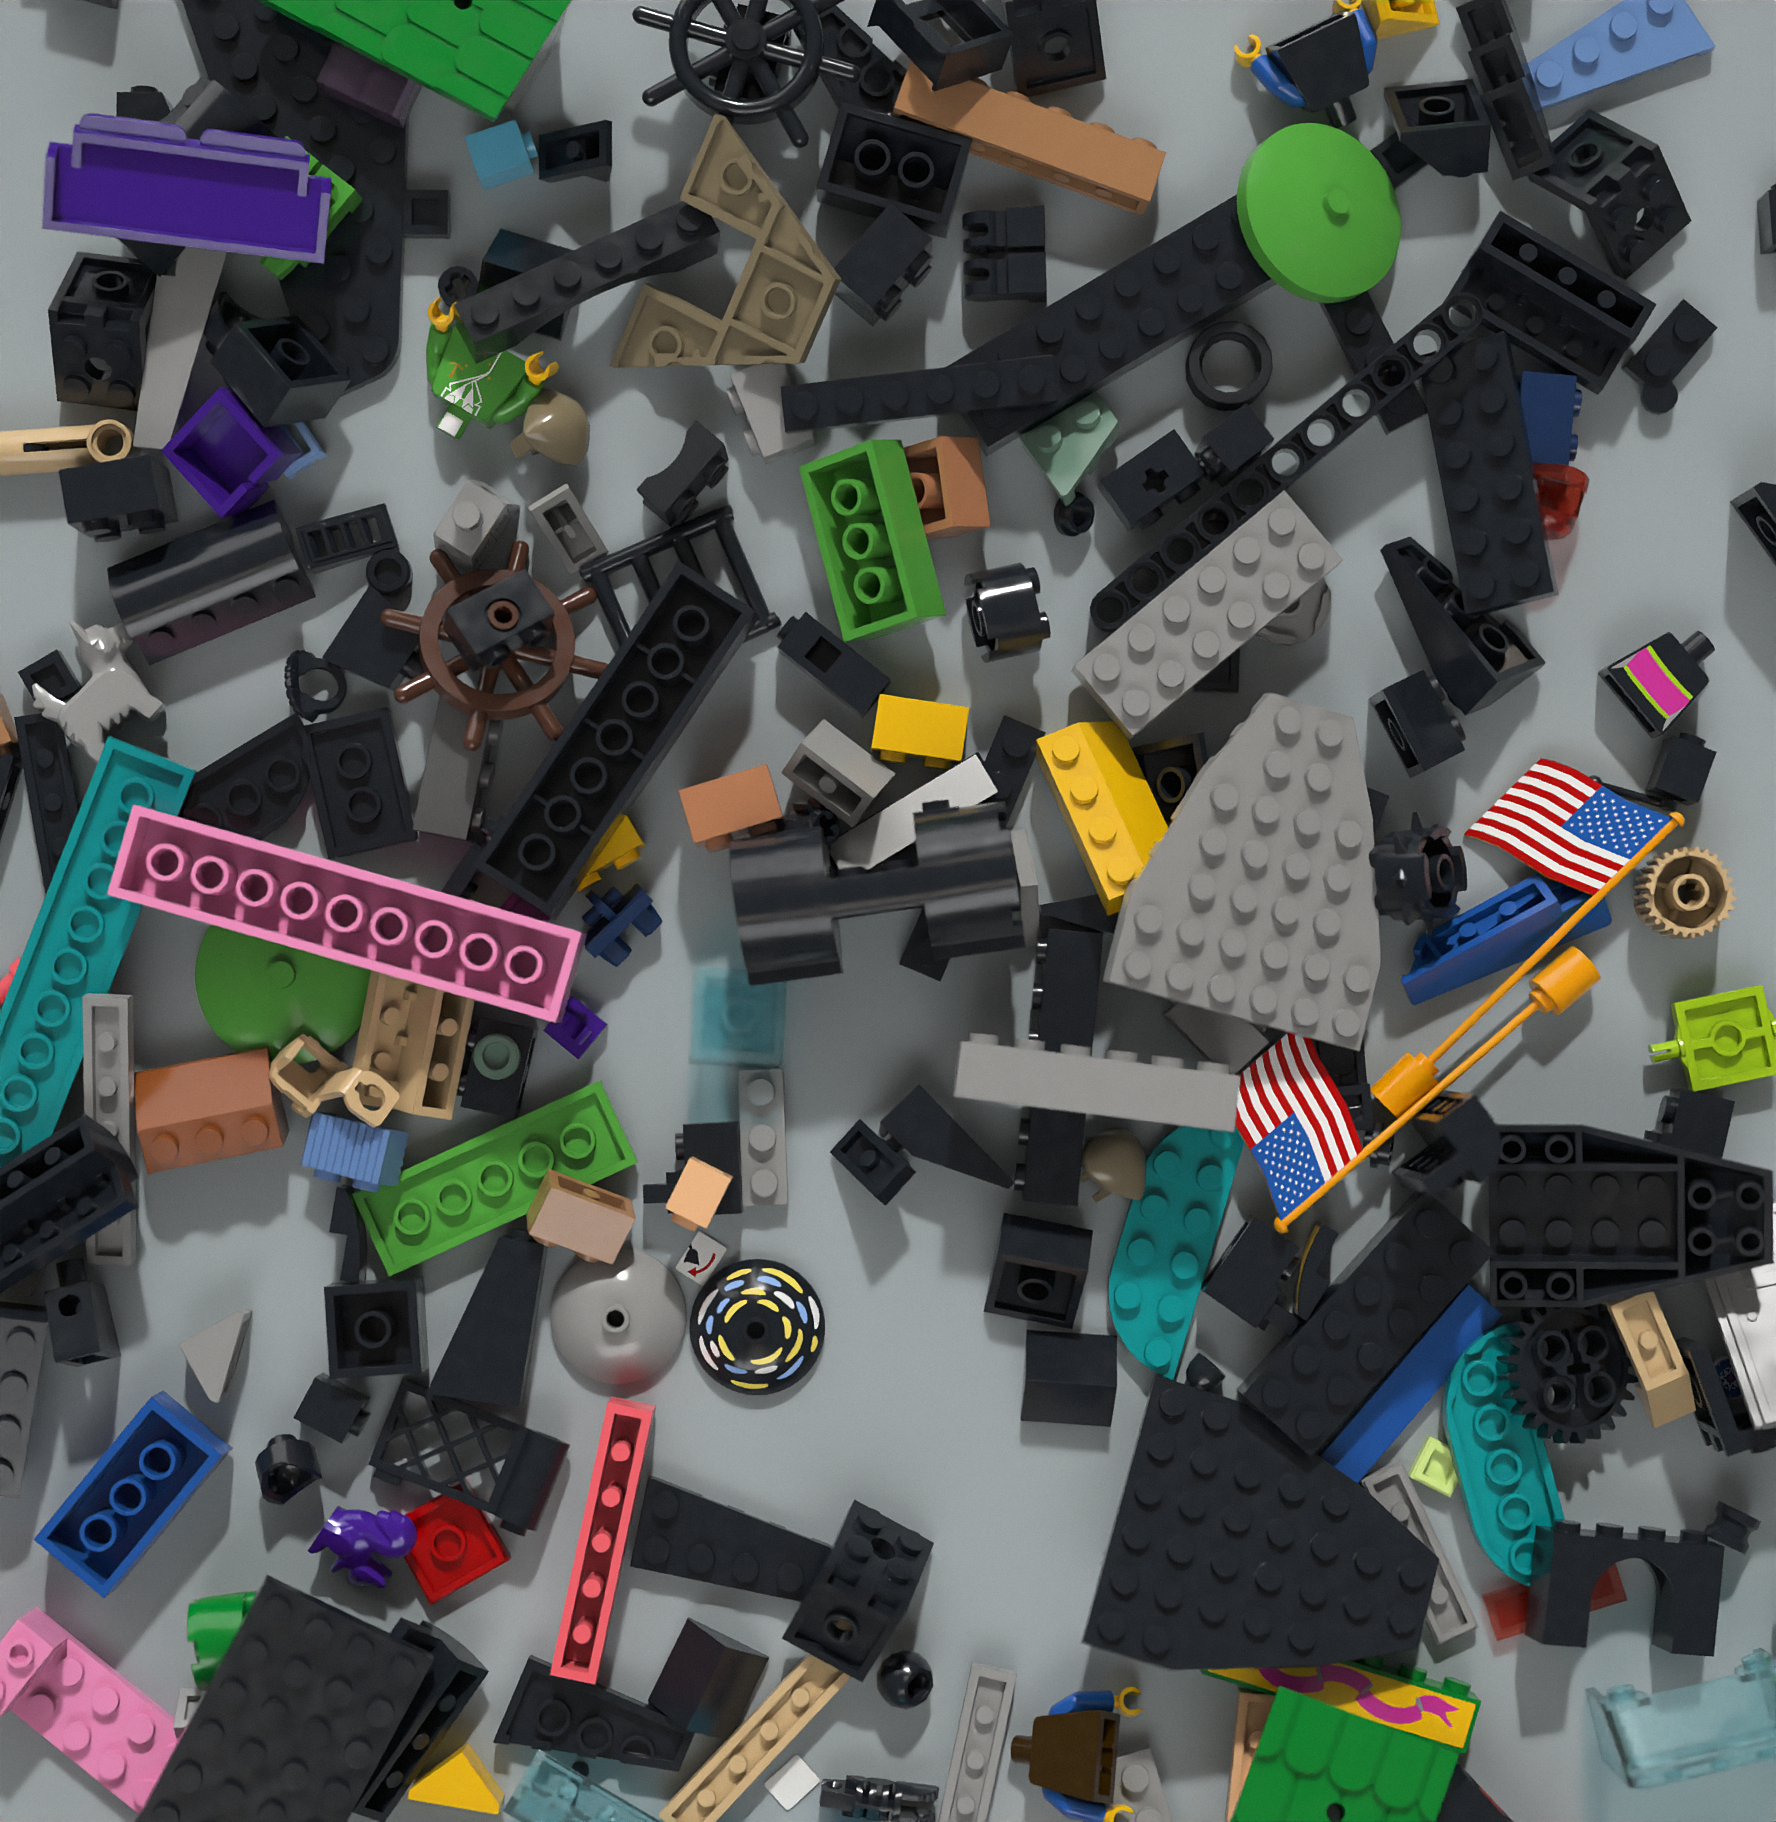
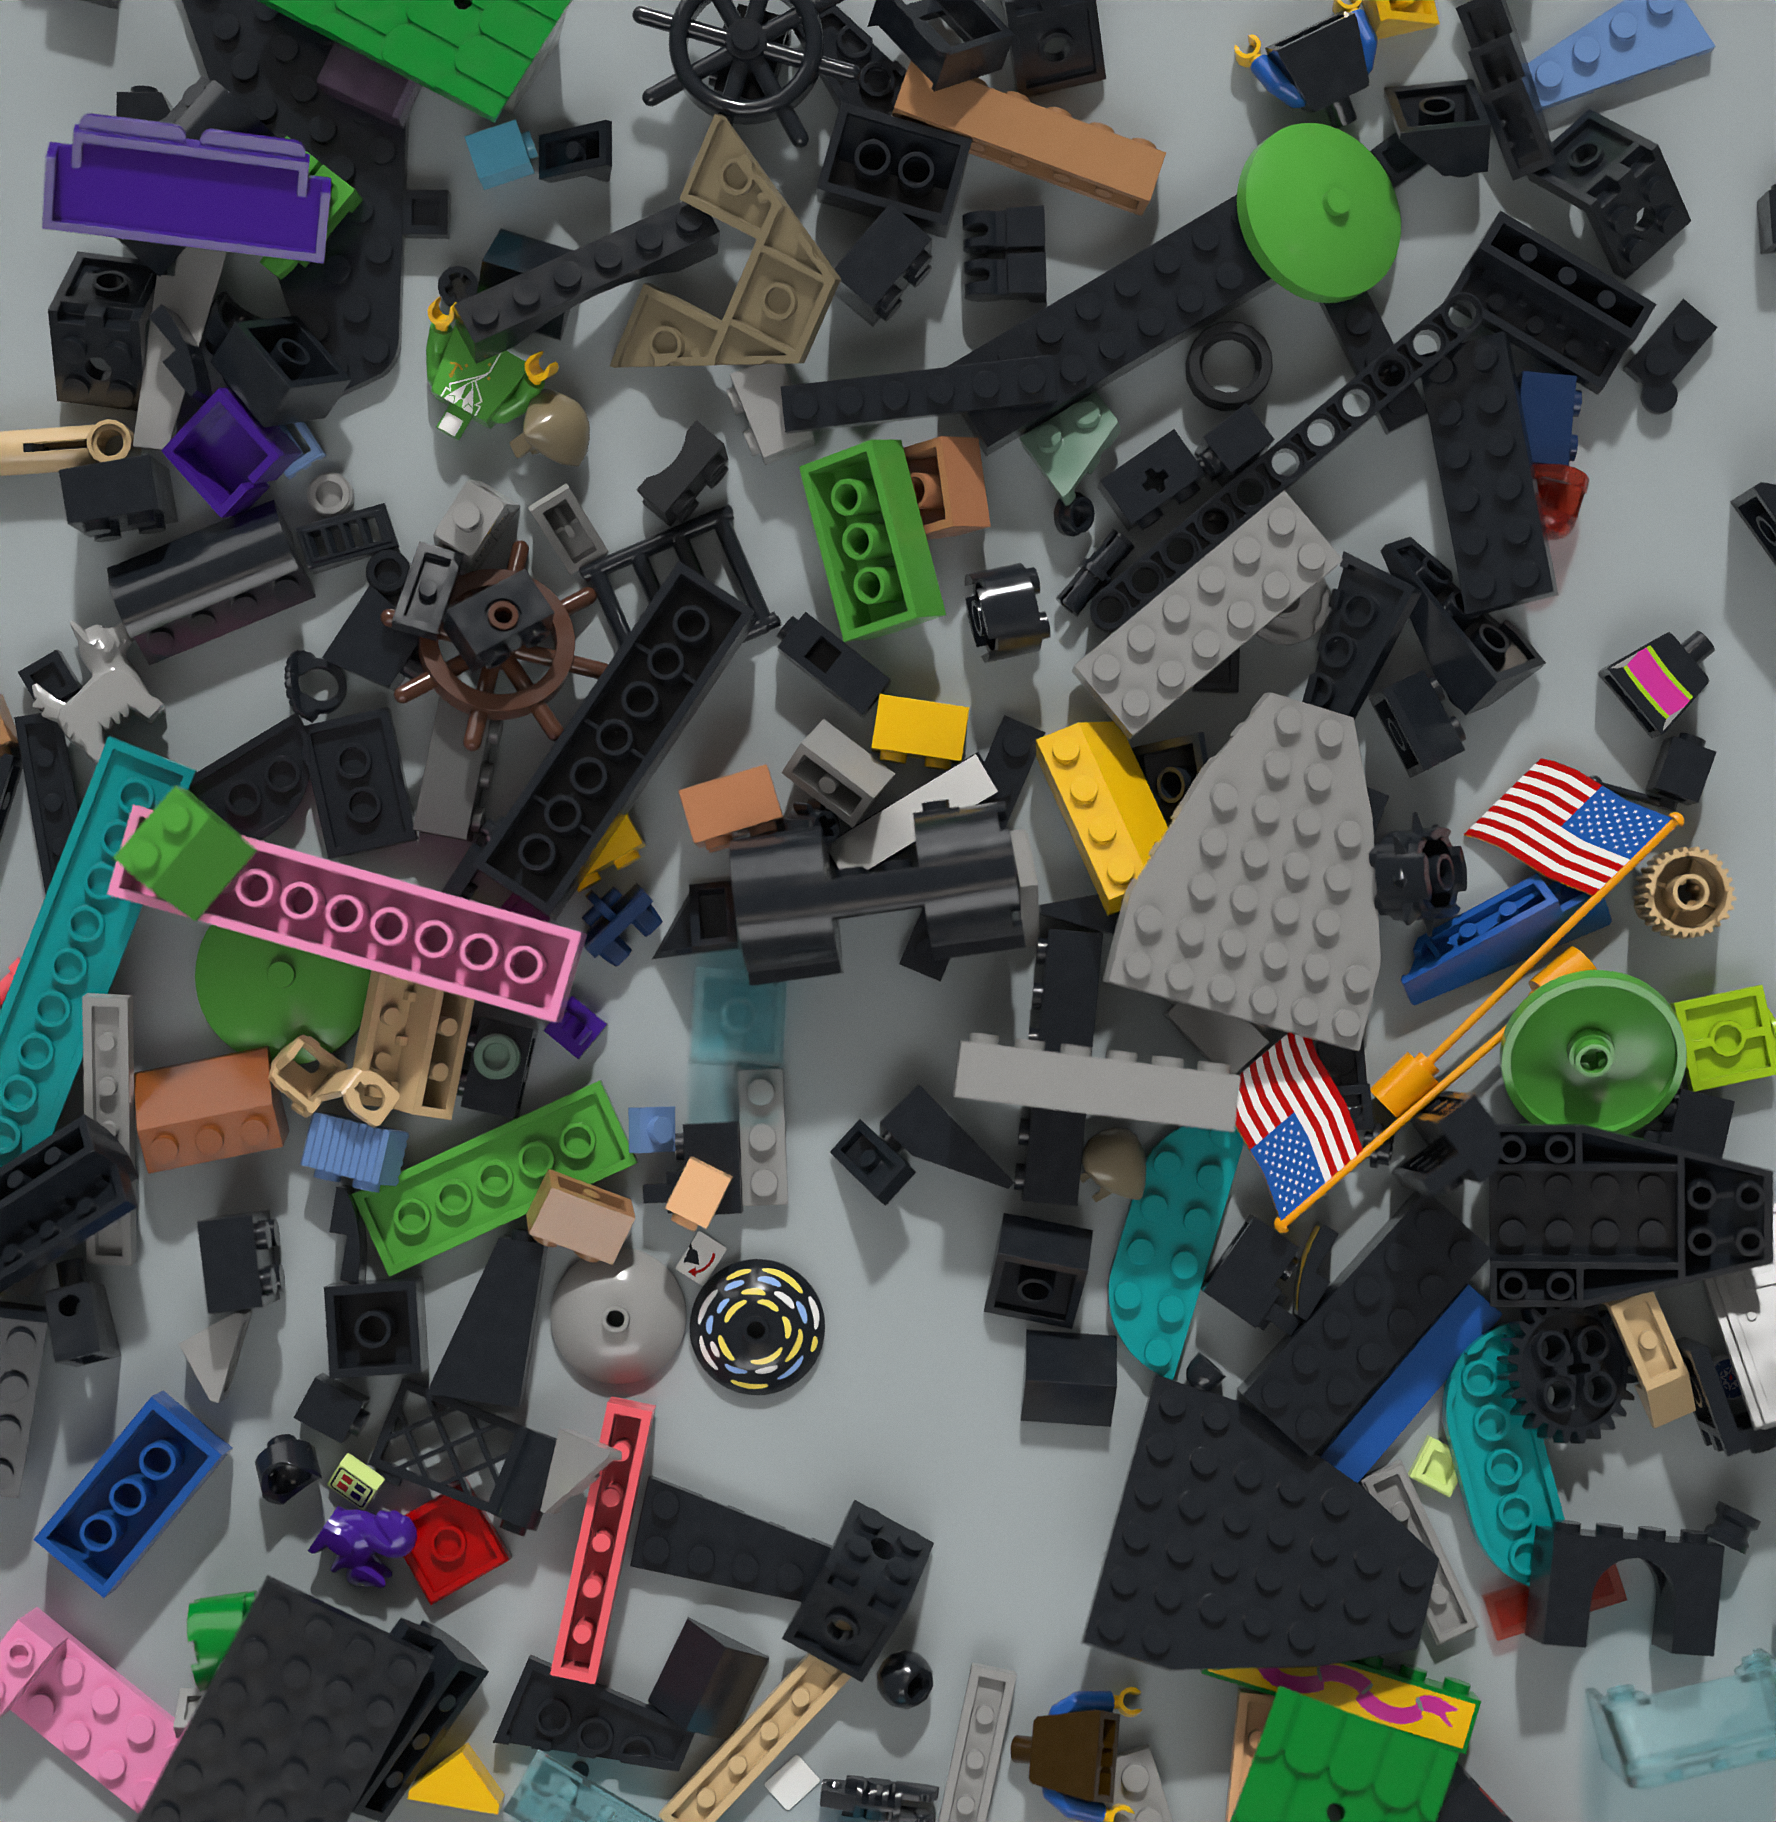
(185, 853): none -> bright green slope
(187, 360): none -> black slope
(240, 1261): none -> black brick
(330, 495): none -> light grey tile
(355, 1481): none -> yellowish green tile
(427, 591): none -> black plate
(574, 1467): none -> light grey tile
(651, 1129): none -> medium blue plate
(703, 923): none -> black slope
(1095, 572): none -> black pin
(1360, 634): none -> black wing
(1593, 1052): none -> bright green dish

